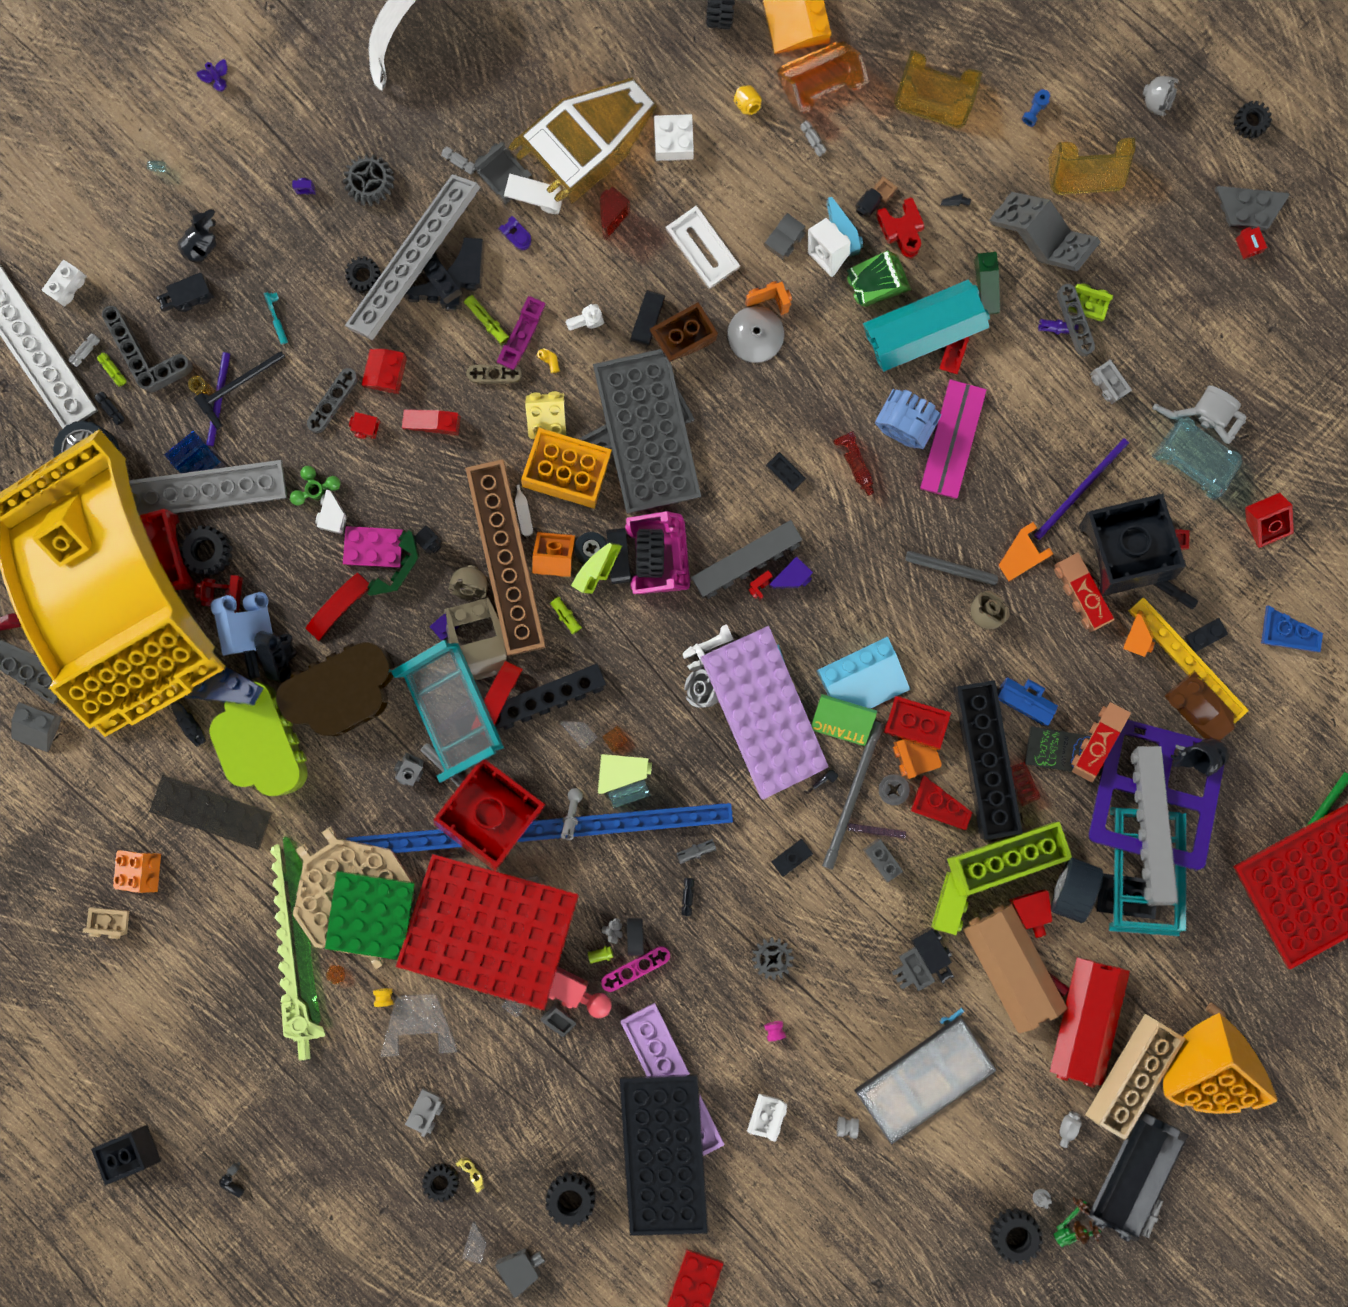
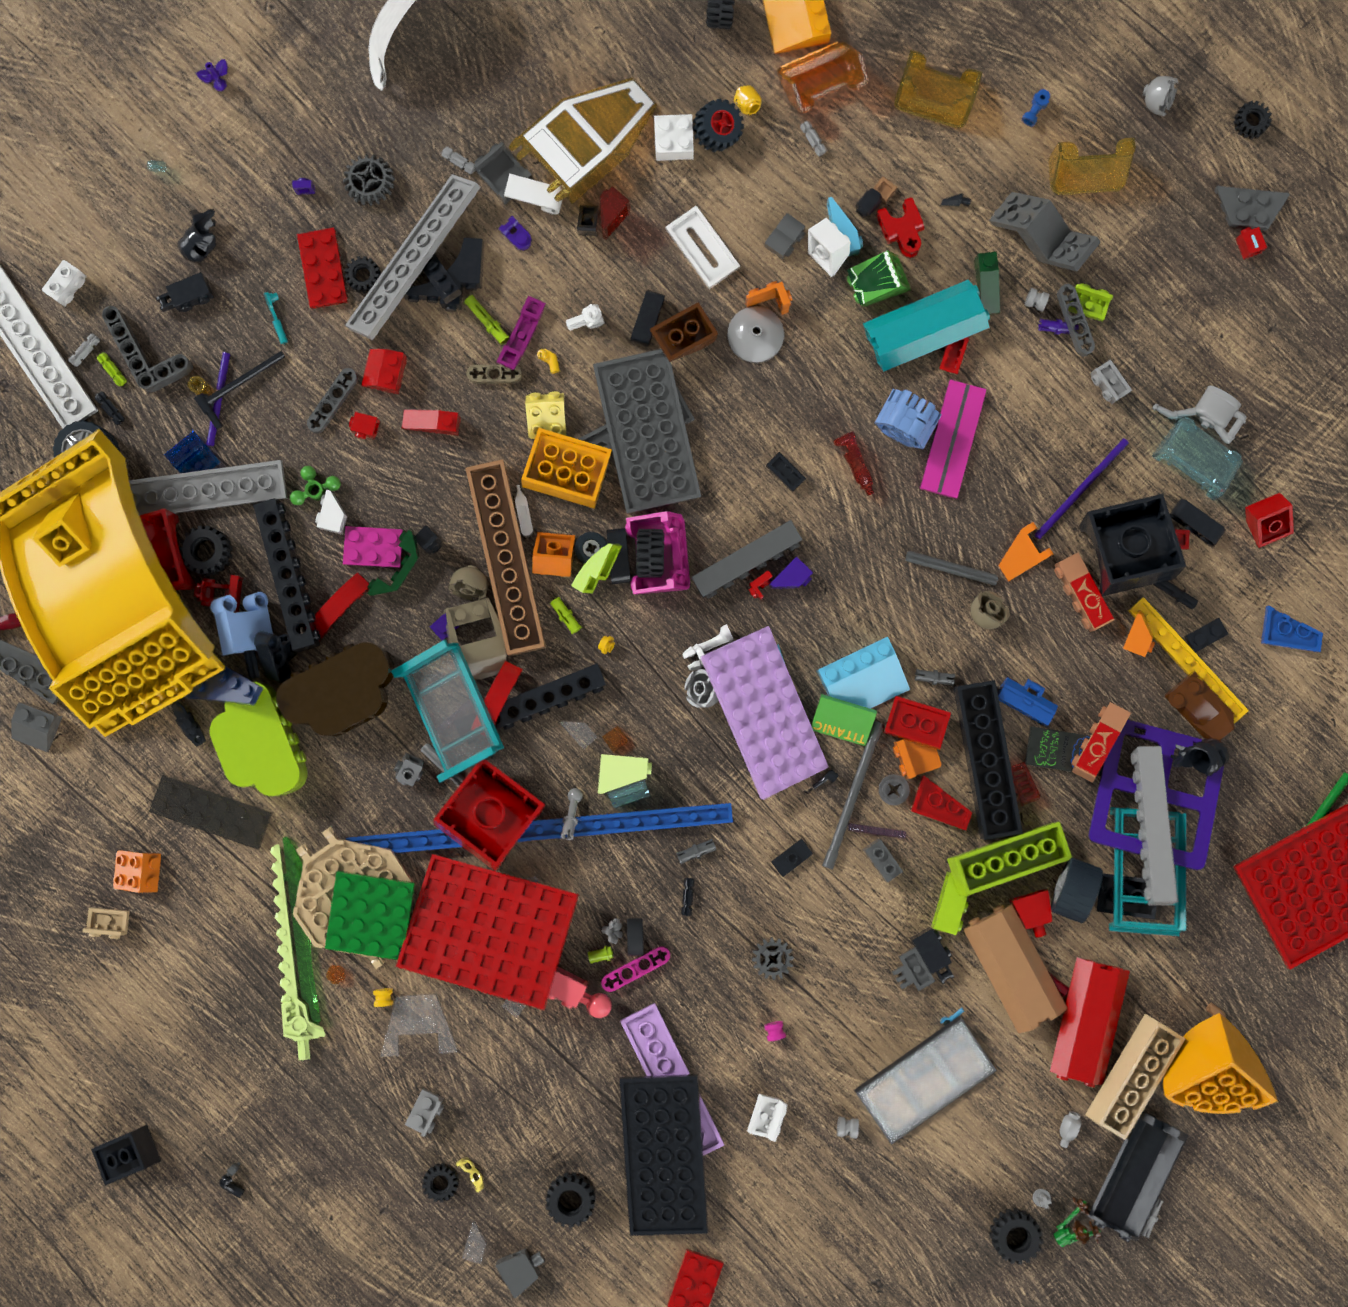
(264, 513): none -> black brick
(322, 268): none -> red plate
(558, 1020): dark grey slope -> none
(587, 220): none -> black slope
(606, 644): none -> yellow plate
(718, 125): none -> black wheel
(934, 677): none -> dark grey pin
(1036, 299): none -> light grey wheel
(1197, 522): none -> black beam

